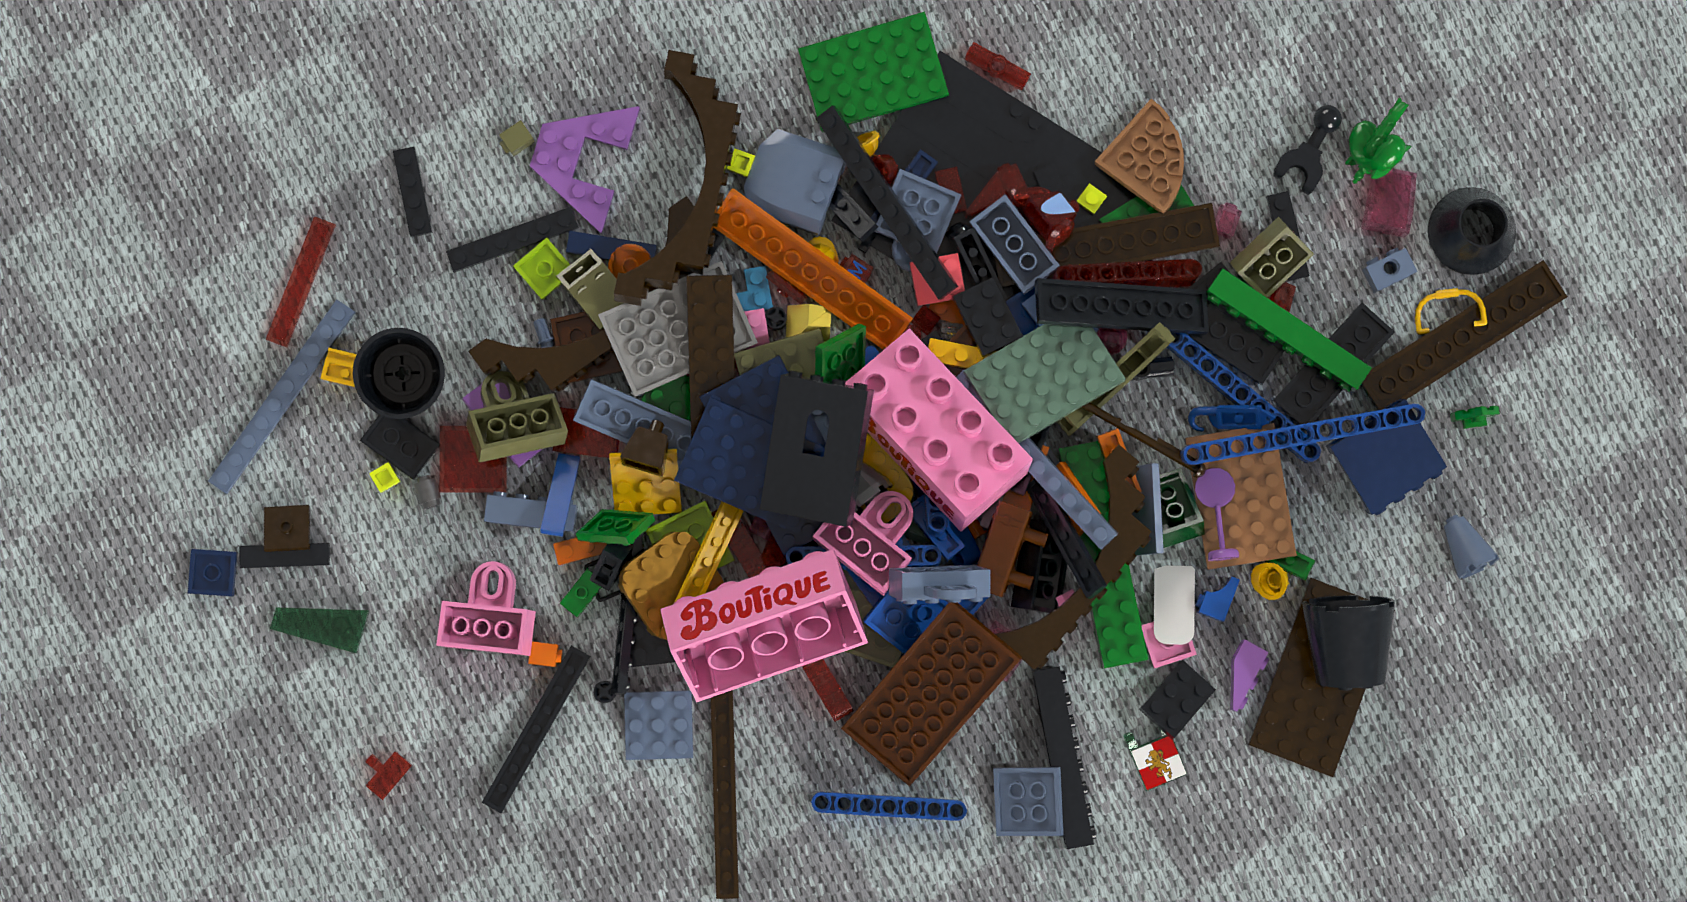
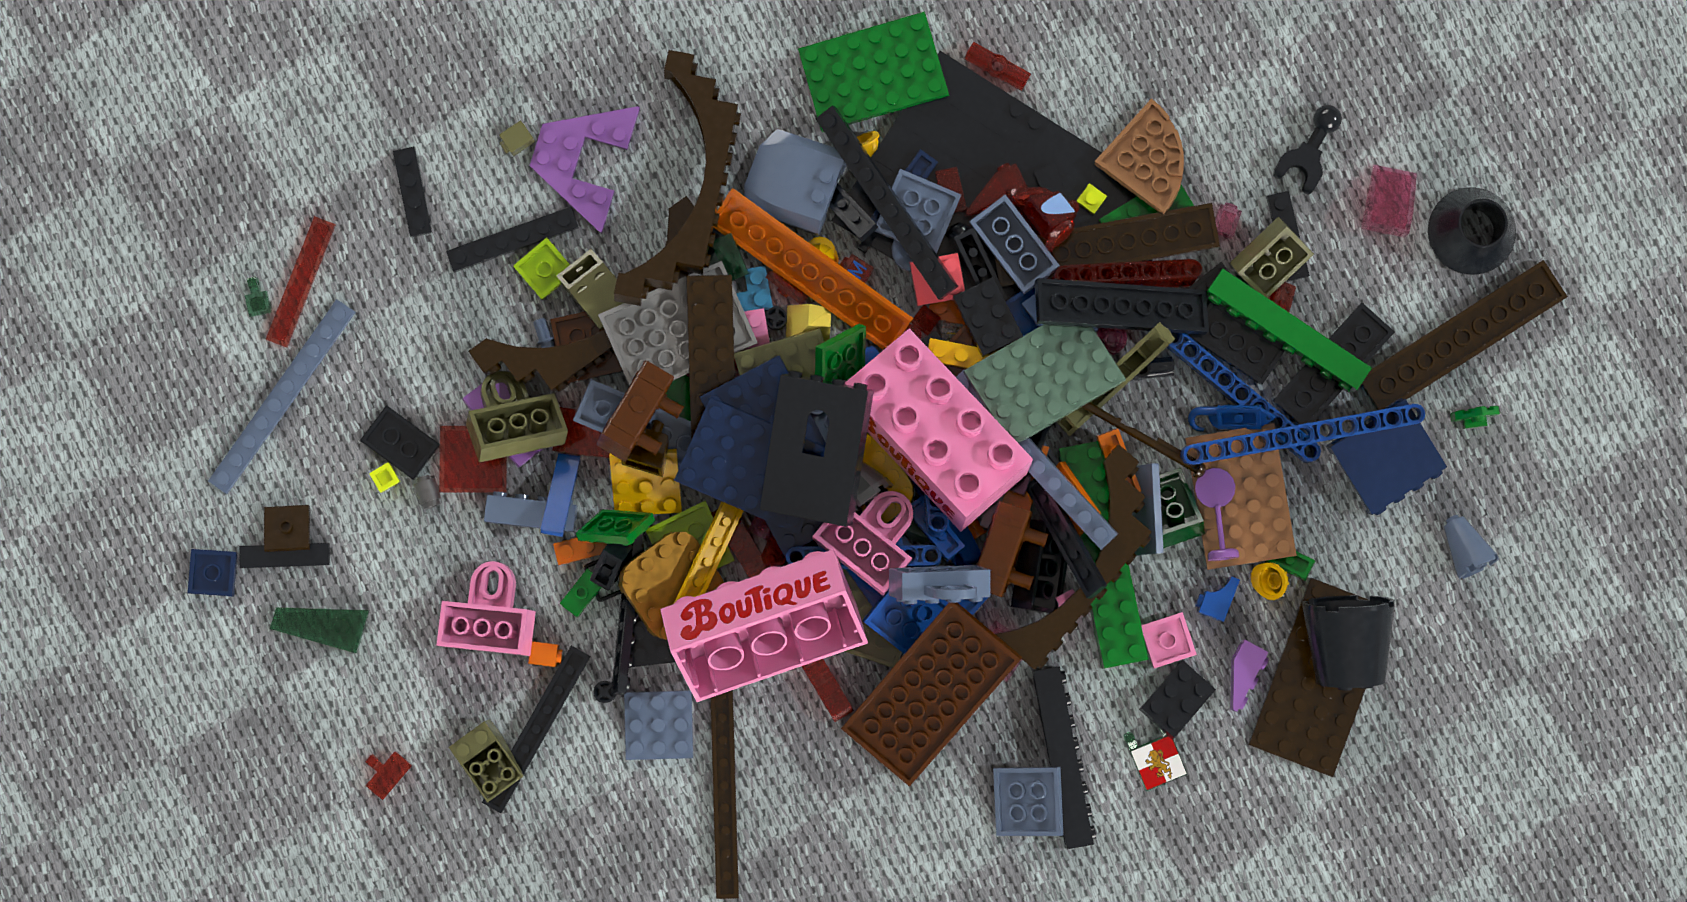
(257, 302): none -> clear green plate
(338, 367): yellow plate -> none
(377, 369): black cone -> none
(487, 760): none -> olive slope
(603, 246): dark blue tile -> none
(627, 258): orange tile -> none
(635, 410): none -> reddish brown piece
(730, 255): none -> clear green plate
(741, 163): neon yellow plate -> none
(886, 166): clear red piece -> none
(899, 811): blue beam -> none
(1174, 604): white sticker -> none
(1374, 148): green hair -> none
(1402, 268): sand blue brick -> none
(1448, 293): yellow piece -> none

